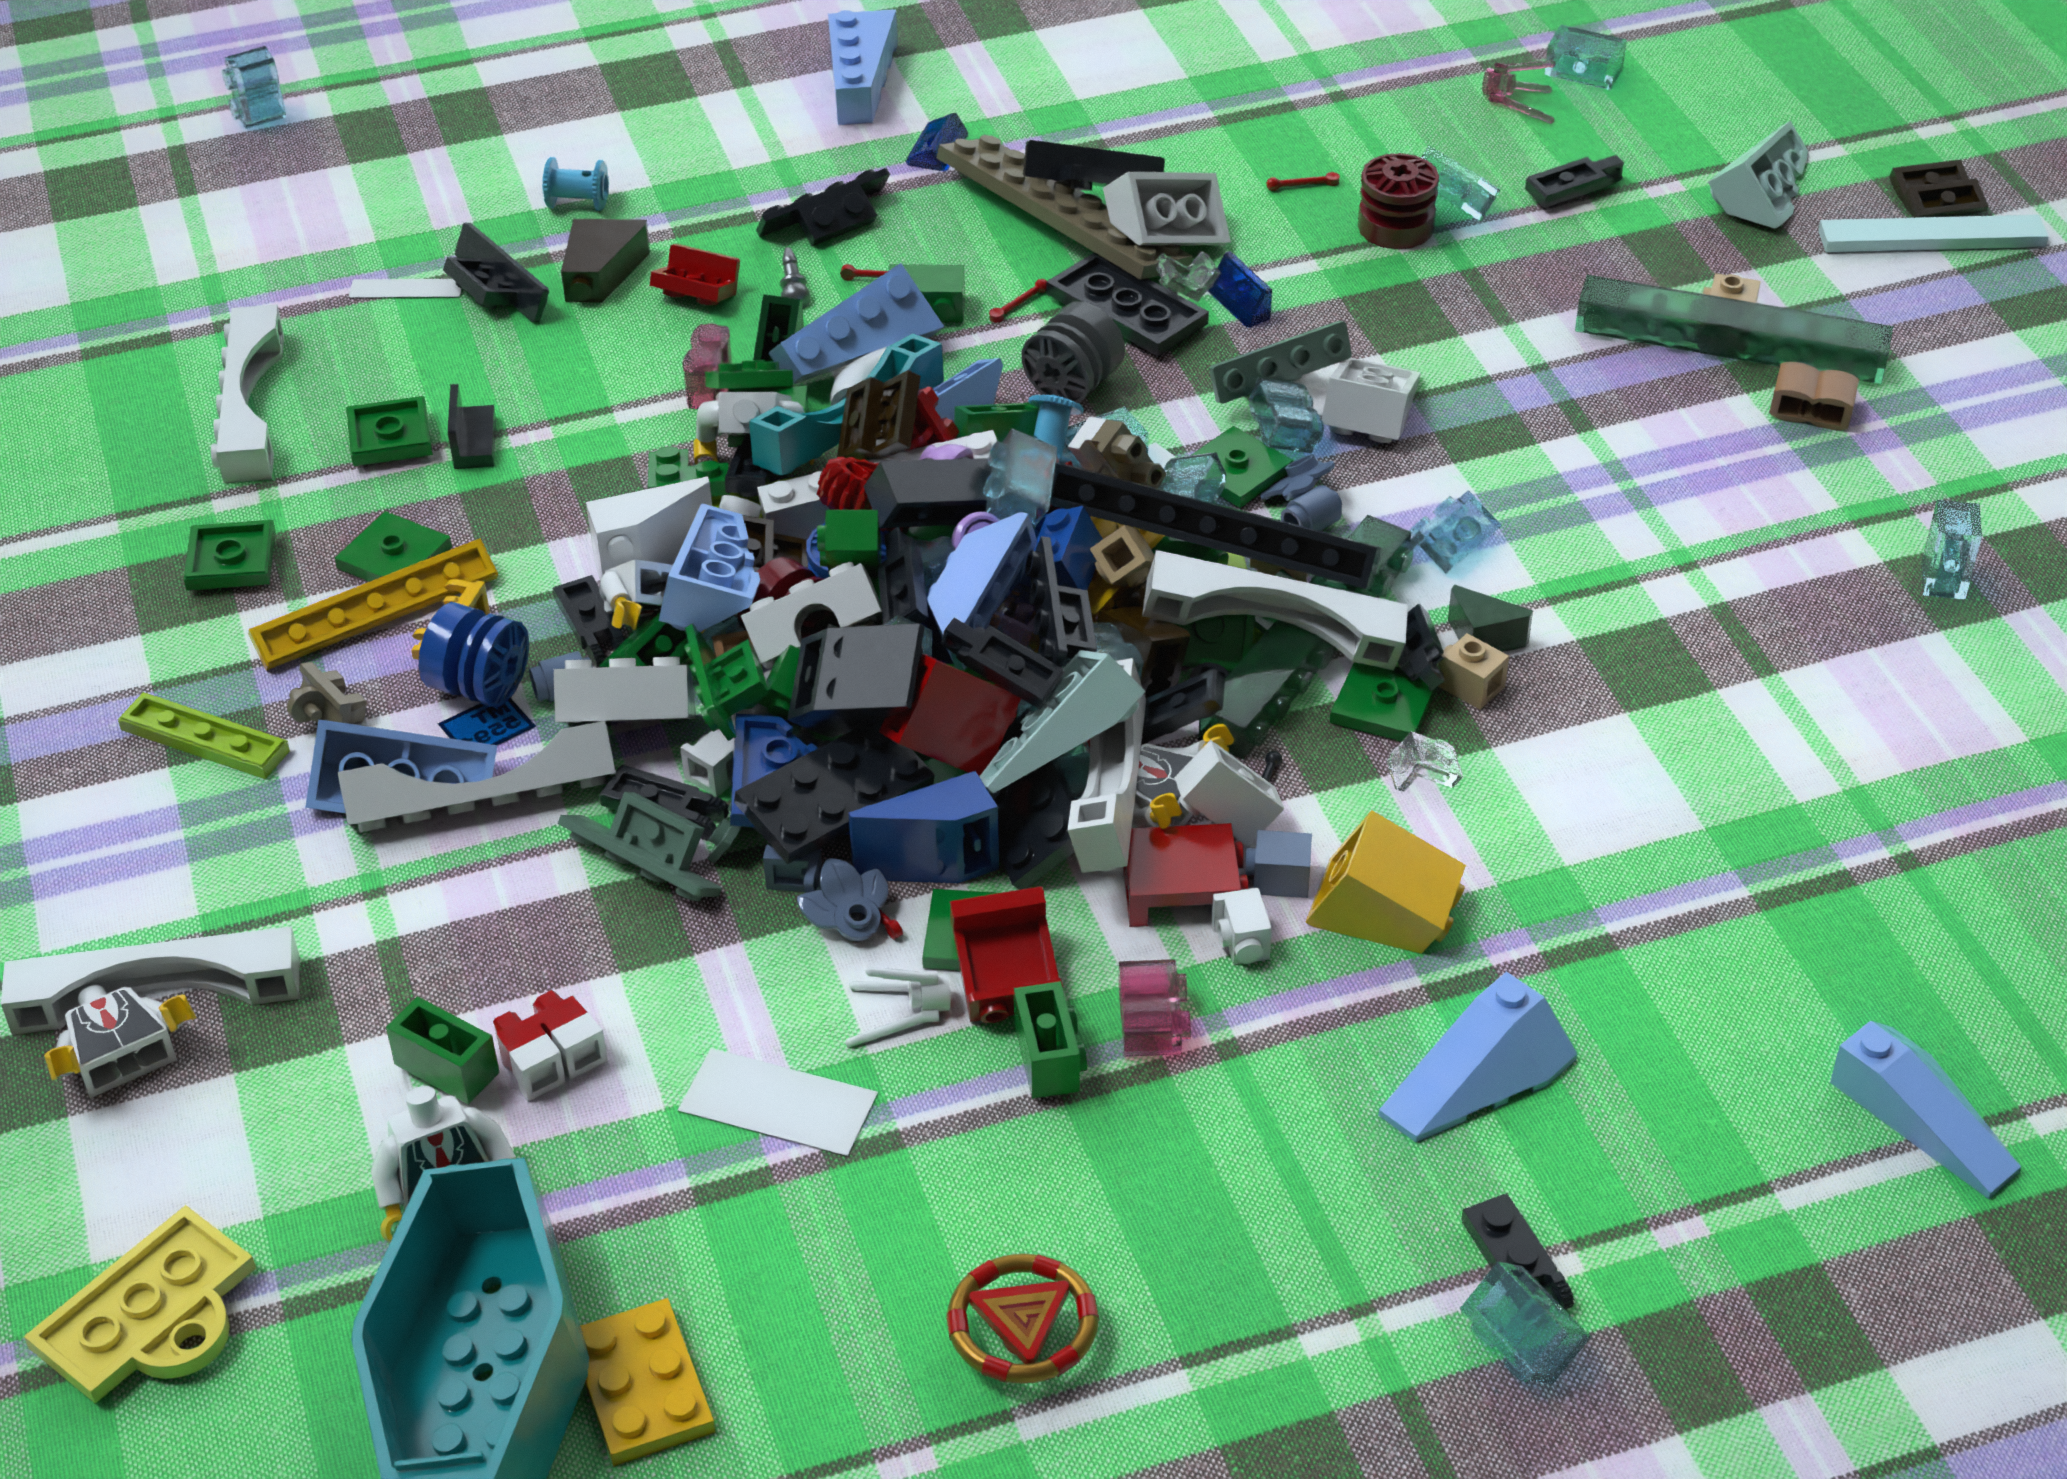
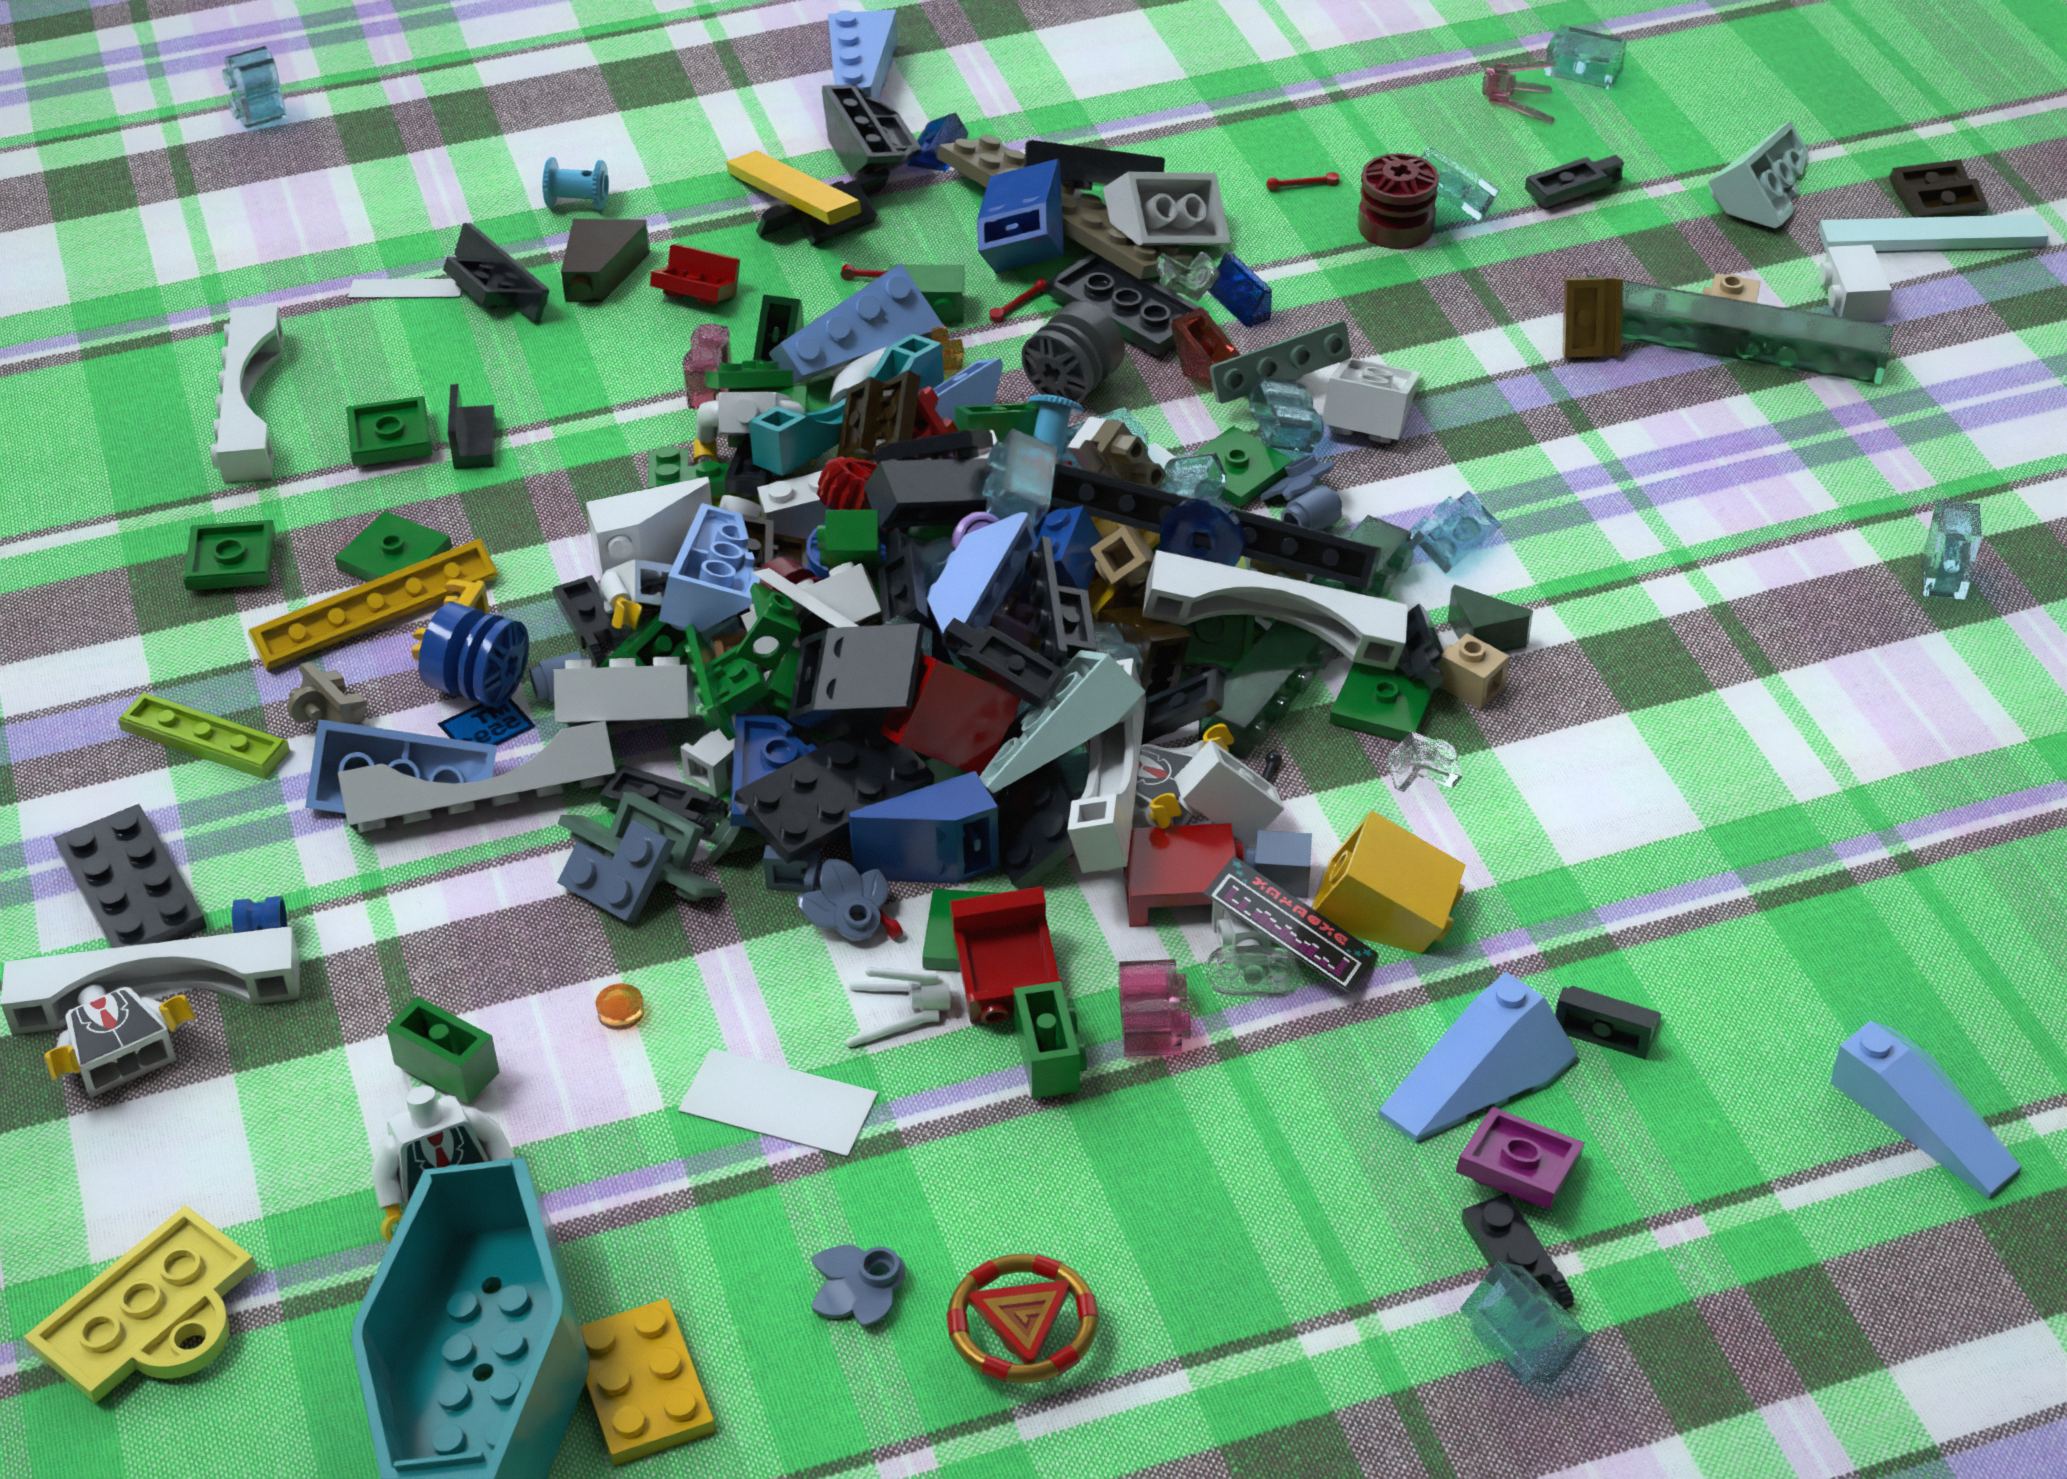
(129, 880): none -> black plate
(260, 915): none -> blue wheel
(549, 1043): white hips -> none
(619, 1006): none -> clear orange tile
(621, 882): none -> sand blue plate
(775, 619): none -> green bracket
(793, 283): flat silver bar -> none
(794, 187): none -> yellow tile
(804, 598): none -> white sticker
(852, 1282): none -> sand blue plate
(866, 131): none -> black wedge
(952, 350): none -> clear orange tile
(959, 443): none -> black hinge
(1021, 217): none -> blue slope
(1200, 343): none -> clear red slope
(1208, 517): none -> clear blue plate
(1253, 971): none -> clear plate
(1291, 923): none -> black sticker
(1520, 1158): none -> magenta plate
(1592, 317): none -> pearl gold plate
(1607, 1021): none -> black panel
(1814, 396): medium nougat brick -> none
(1855, 283): none -> white brick

